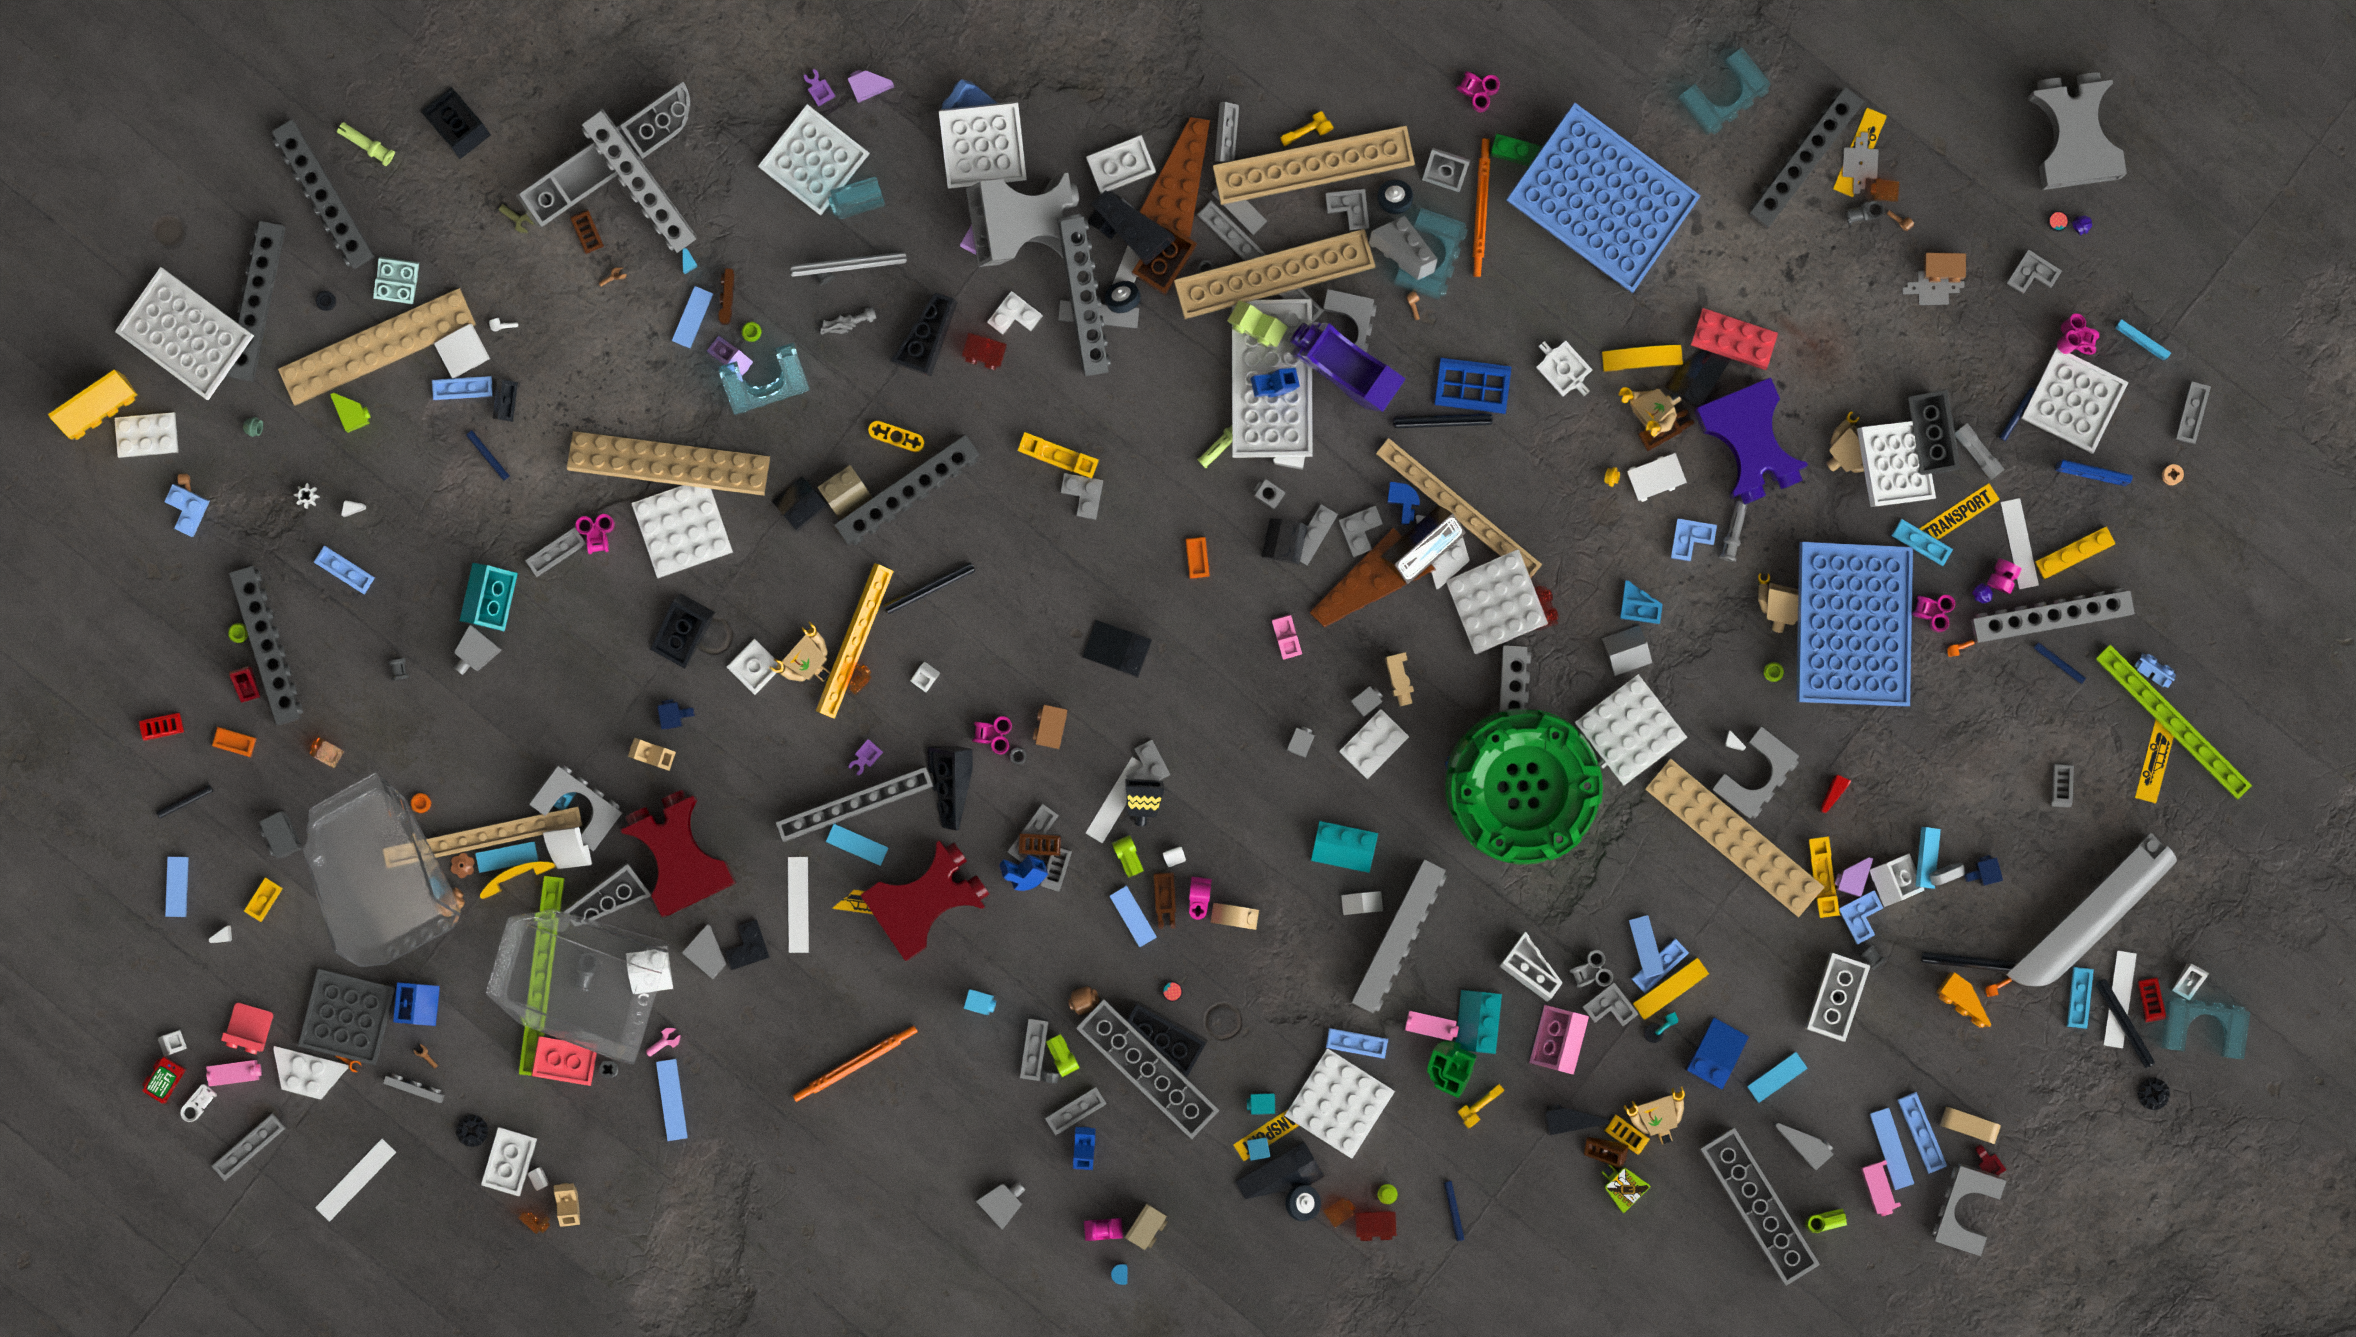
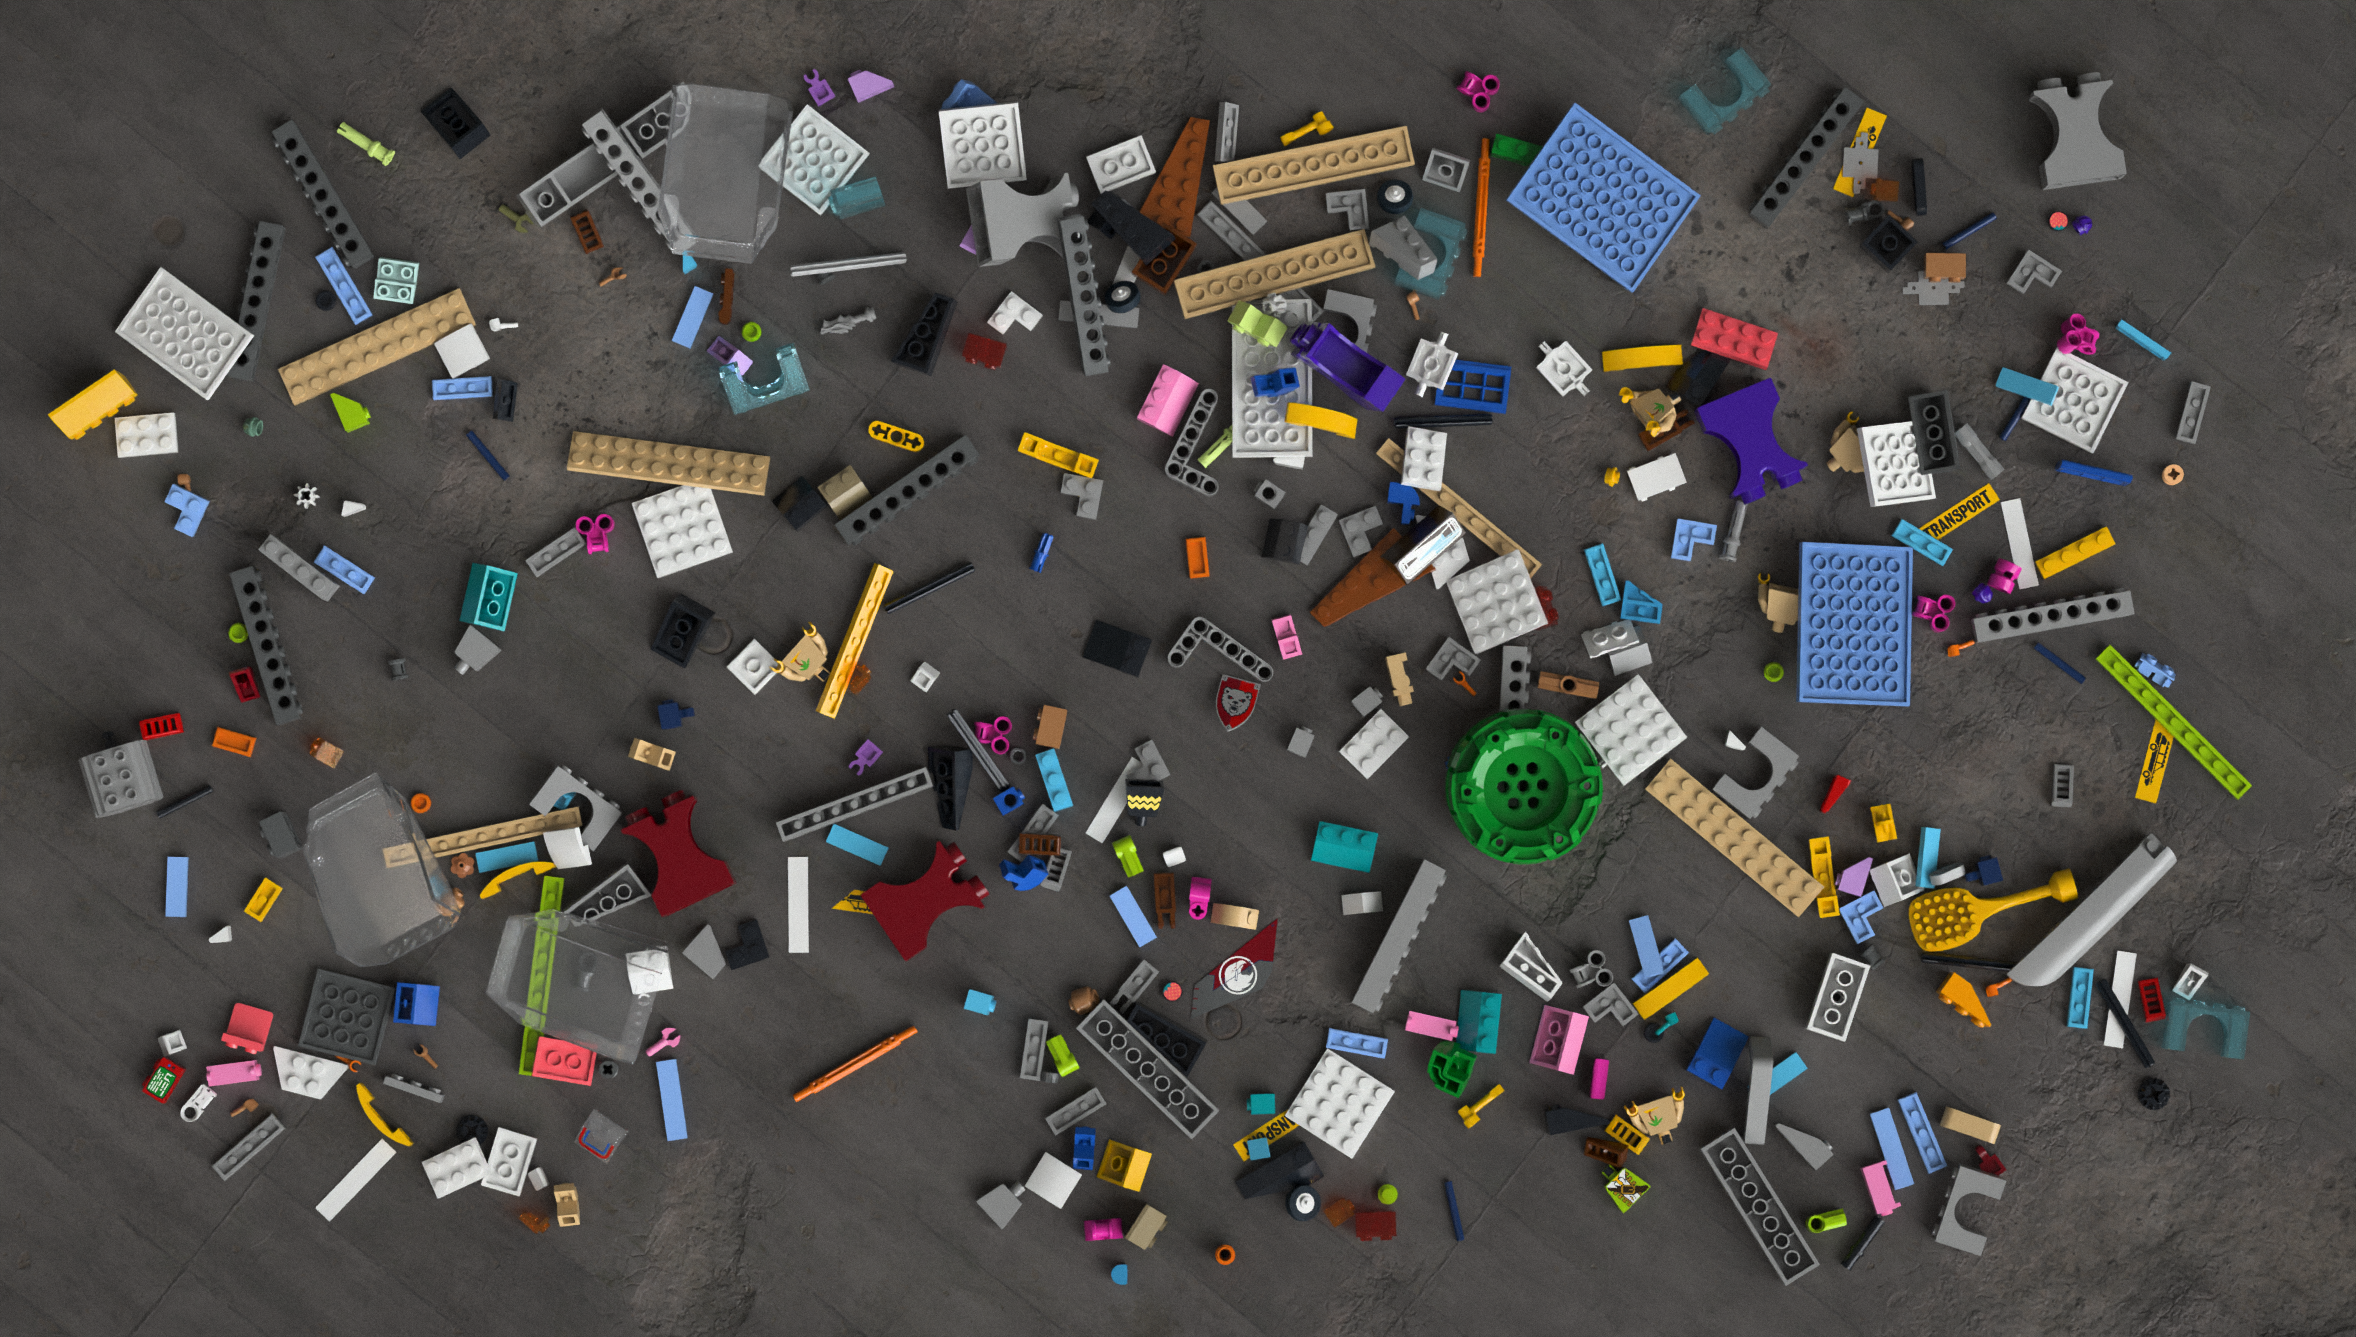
(120, 777): none -> light grey piece
(250, 1104): none -> medium nougat hand
(298, 568): none -> light grey arch
(344, 286): none -> light blue tile
(365, 1098): none -> yellow slope
(456, 1168): none -> white plate
(601, 1135): none -> clear slope
(723, 170): none -> clear windscreen
(978, 750): none -> axle
(1005, 809): none -> blue brick
(1041, 552): none -> blue axle
(1053, 1180): none -> white slope
(1054, 780): none -> medium azure brick
(1124, 1165): none -> yellow slope
(1136, 984): none -> light grey hinge
(1167, 400): none -> bright pink slope
(1190, 444): none -> light grey beam
(1221, 647): none -> light grey beam
(1225, 1261): none -> orange brick
(1235, 701): none -> shield
(1238, 975): none -> sticker
(1274, 305): none -> white gear
(1321, 418): none -> yellow slope
(1423, 458): none -> white plate
(1432, 364): none -> white plate
(1452, 654): none -> light grey plate
(1464, 683): none -> orange hand
(1581, 687): none -> medium nougat piece
(1599, 1079): none -> dark pink slope
(1602, 575): none -> medium azure tile
(1609, 638): none -> white piece
(1759, 1090): none -> light grey beam
(1862, 1243): none -> black pin
(1883, 823): none -> yellow hips
(1888, 244): none -> black brick
(1919, 187): none -> black beam
(1955, 916): none -> yellow piece
(1969, 230): none -> dark blue bar
(2027, 386): none -> medium azure tile

